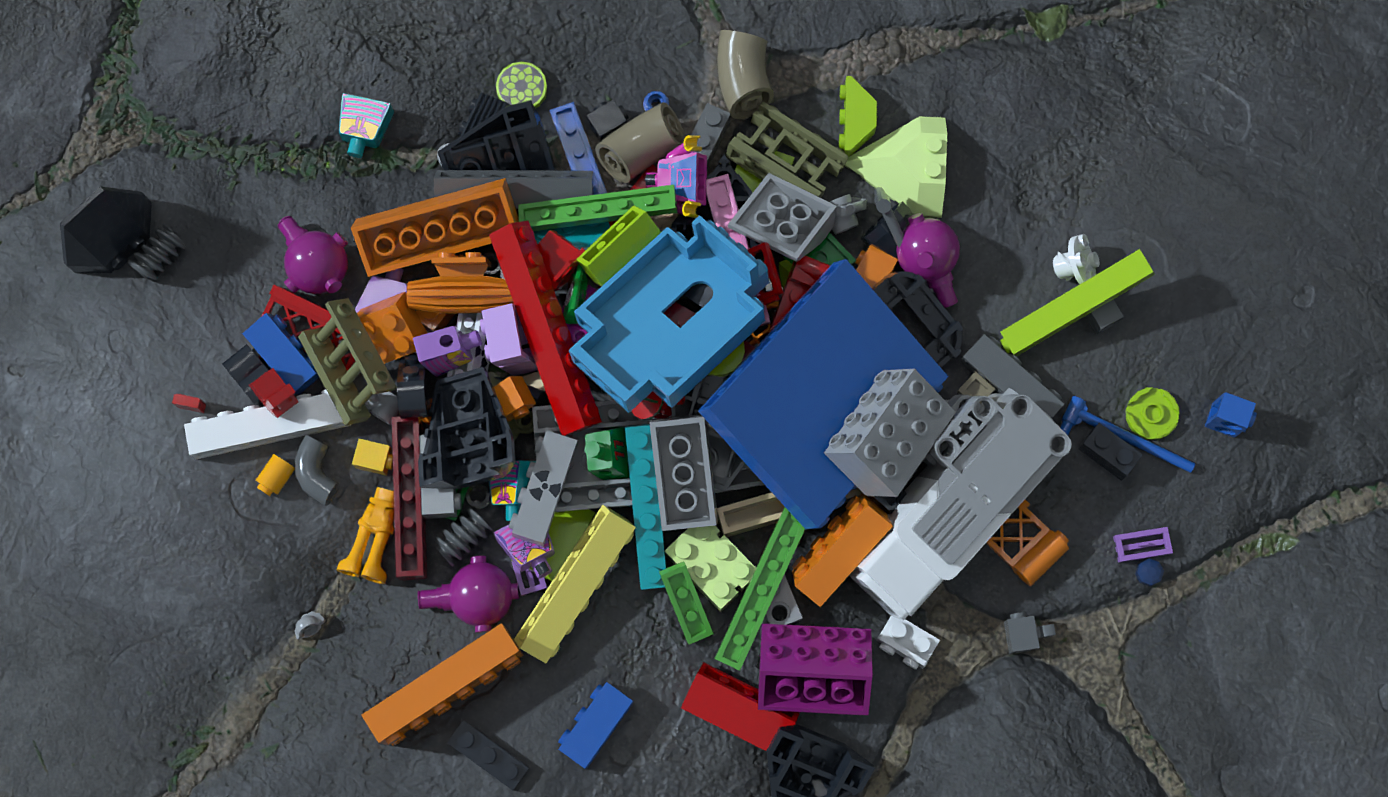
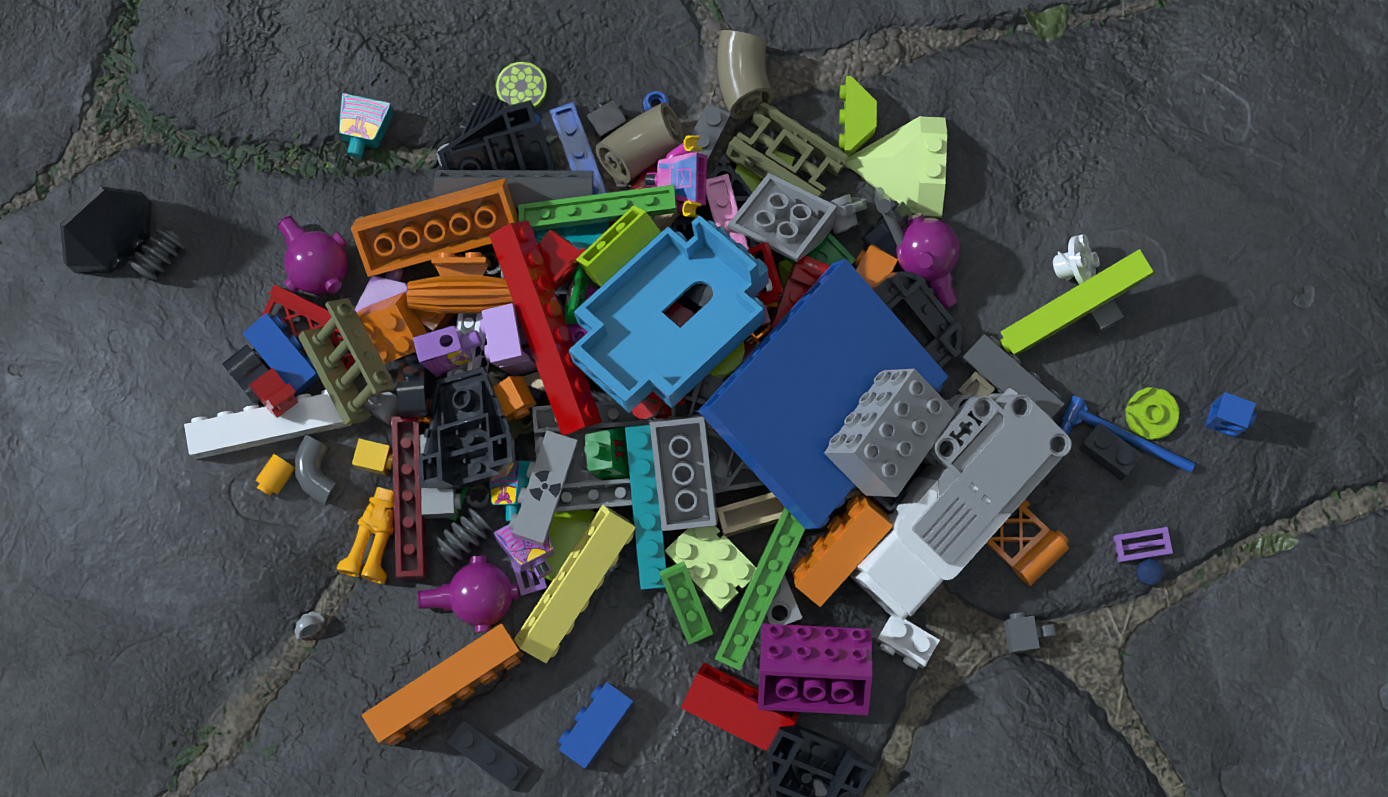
(189, 403): red tile -> none

